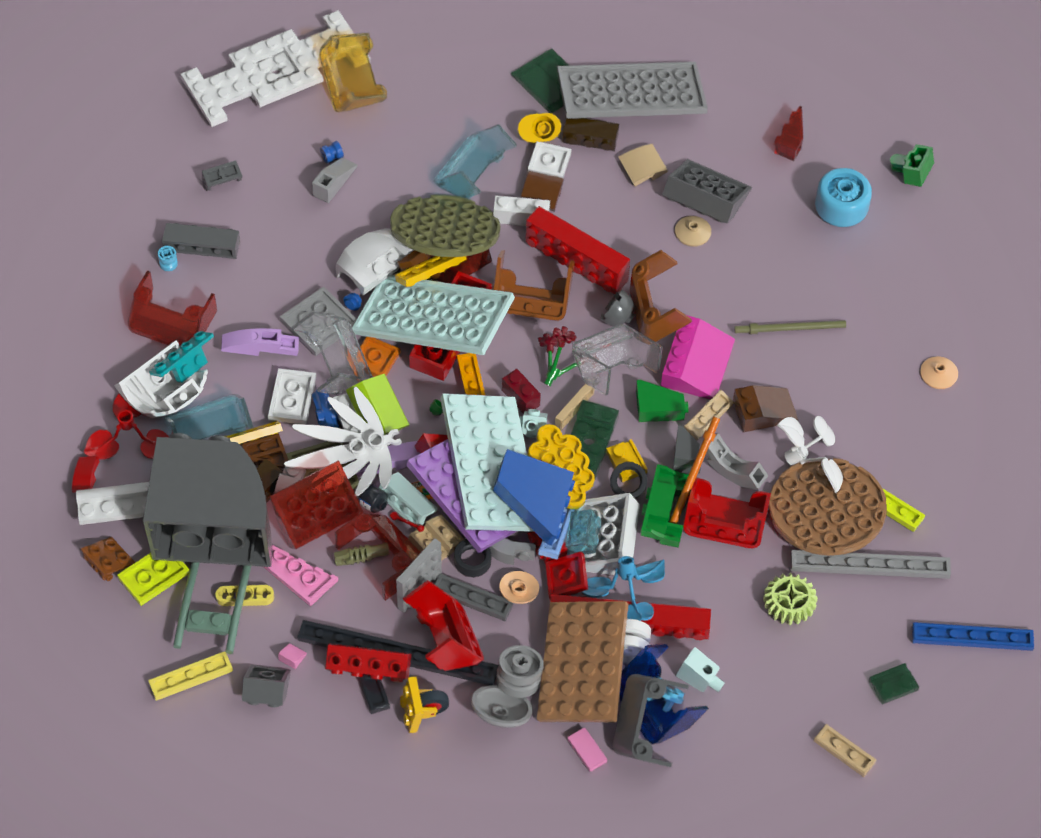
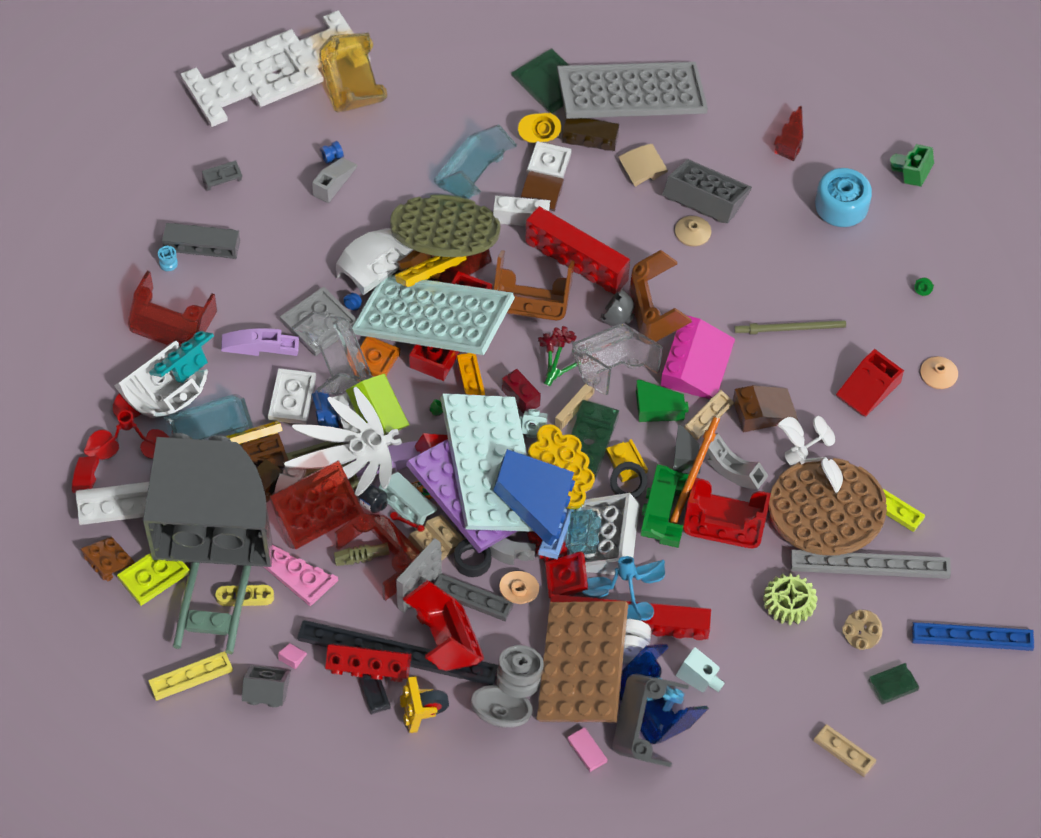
(856, 622): none -> tan plate
(870, 383): none -> red slope
(924, 286): none -> green plate

